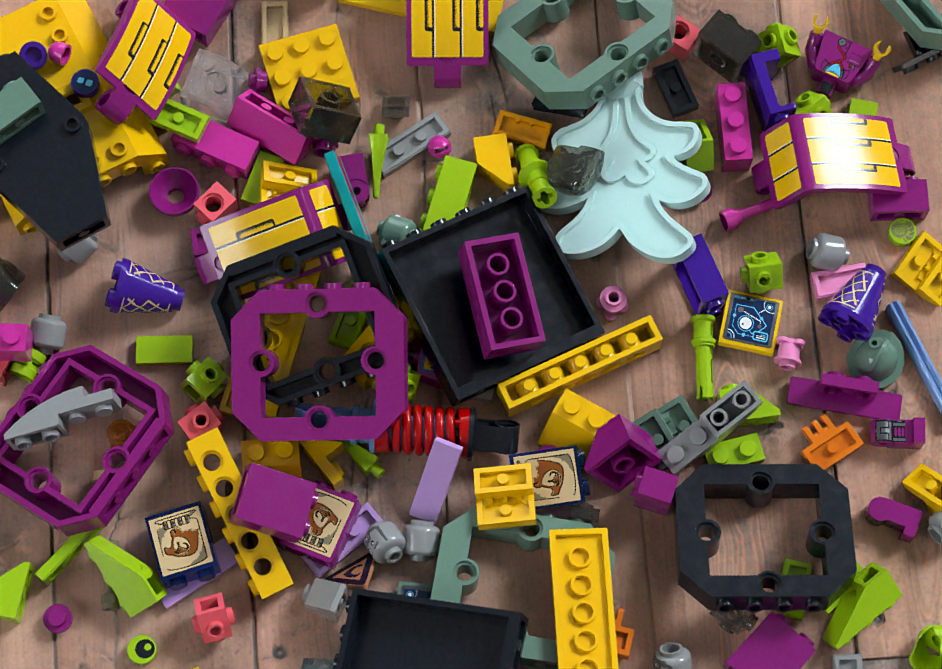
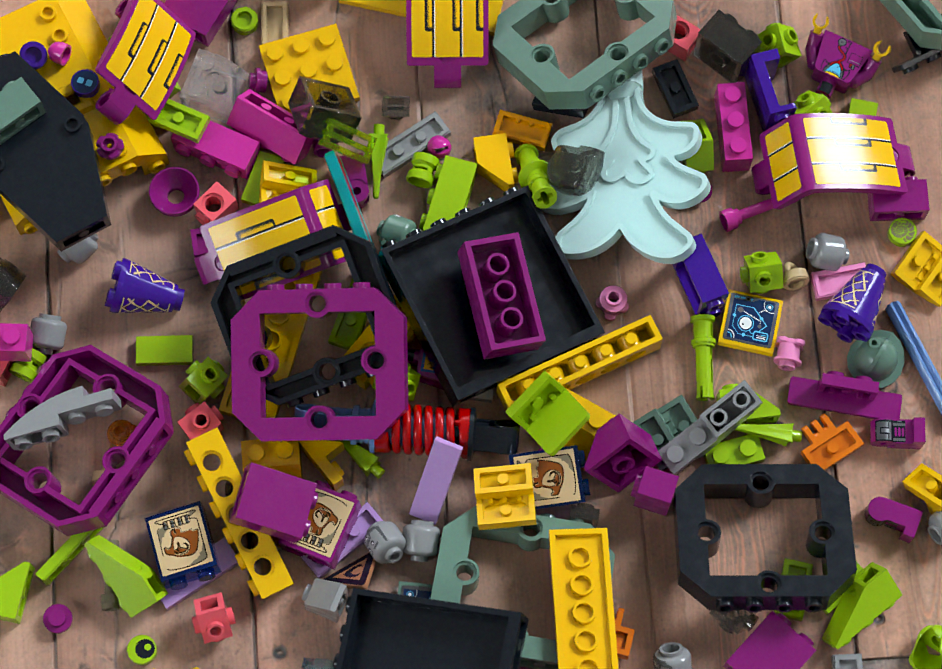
(113, 152): none -> magenta plate
(244, 21): none -> lime tile
(328, 133): none -> clear neon green tile
(422, 170): none -> lime wheel
(548, 413): none -> lime bracket
(777, 433): none -> lime piece
(794, 277): none -> tan tile

